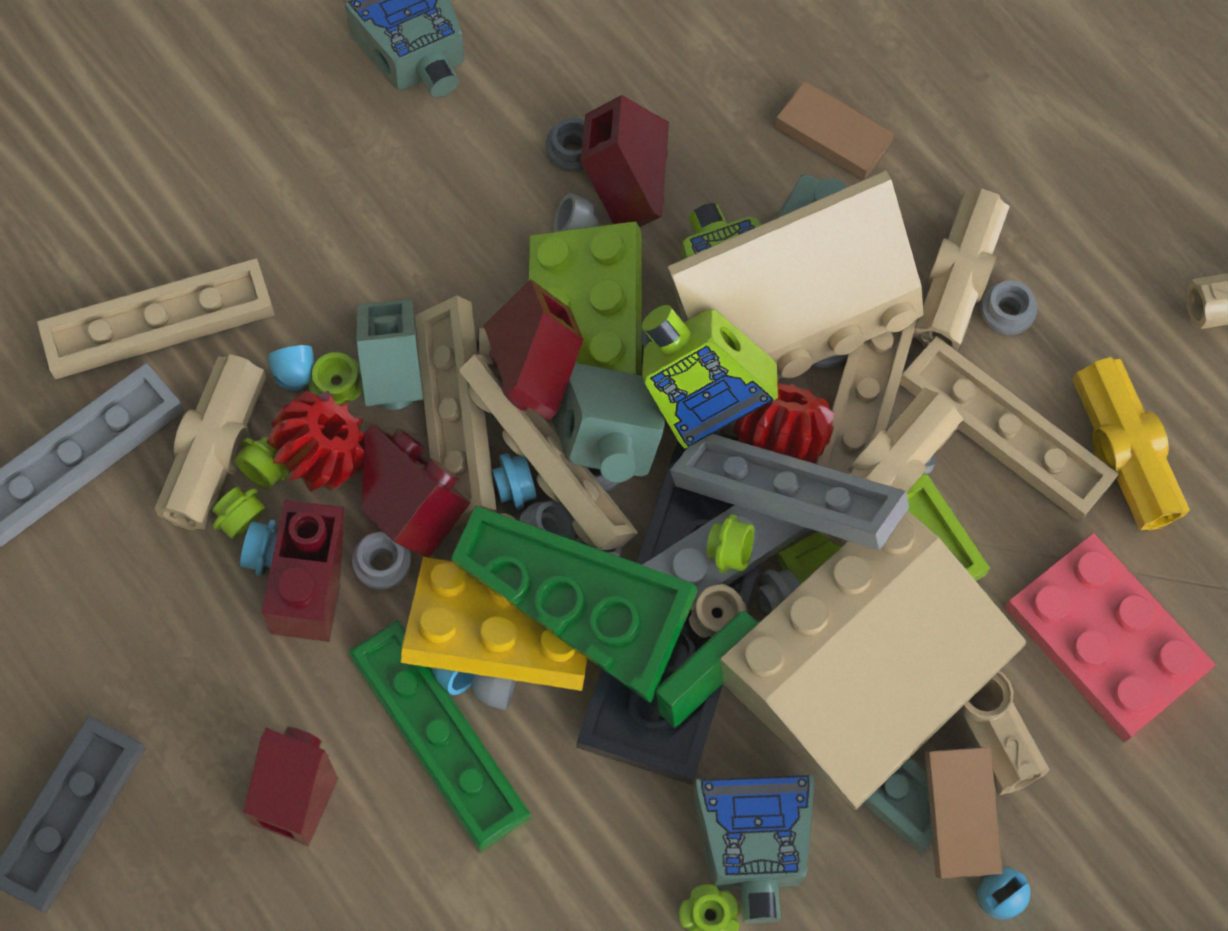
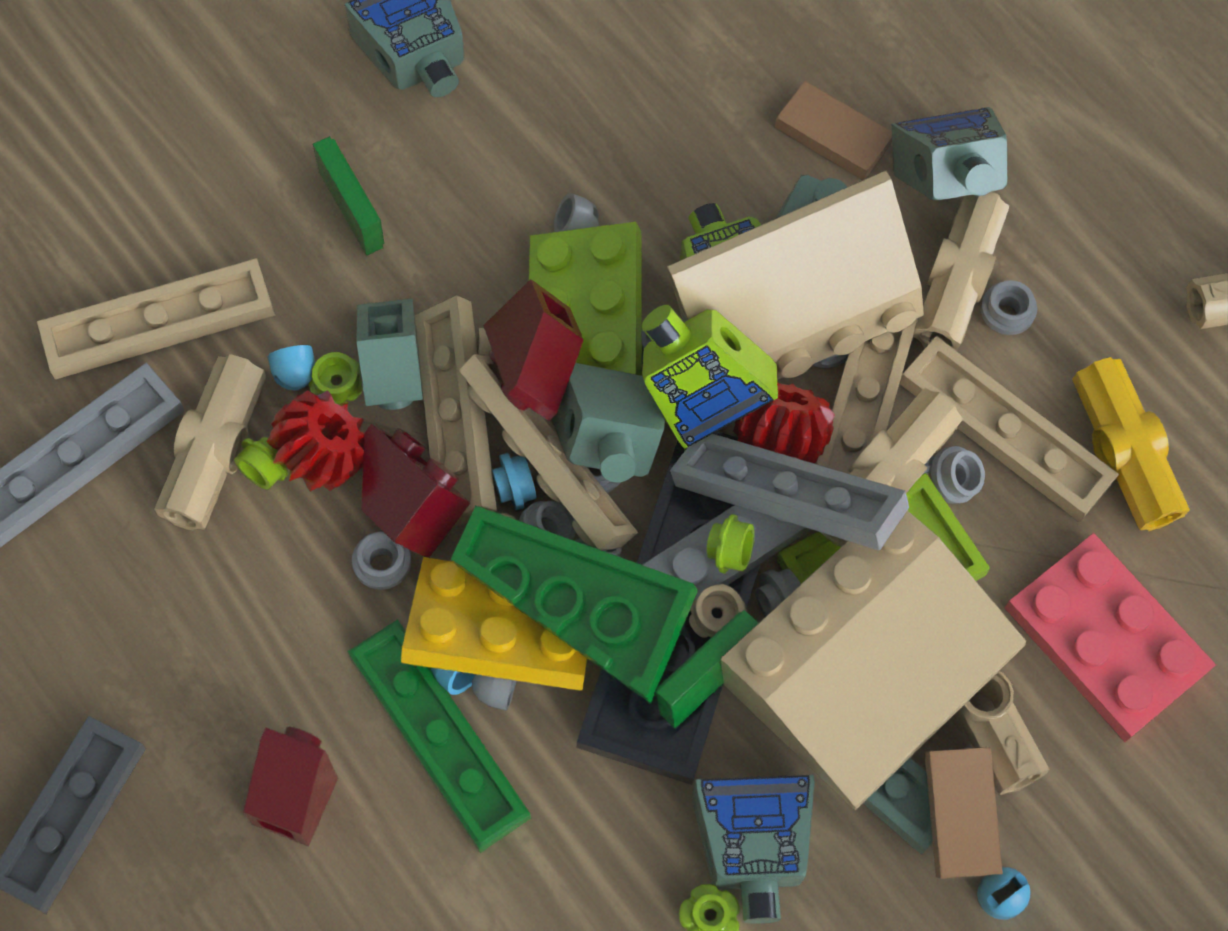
(237, 511): lime plate -> none
(258, 546): medium azure plate -> none
(305, 571): dark red slope -> none
(349, 195): none -> green tile
(565, 133): dark grey plate -> none
(626, 159): dark red slope -> none
(957, 474): none -> light grey plate
(960, 153): none -> sand green torso

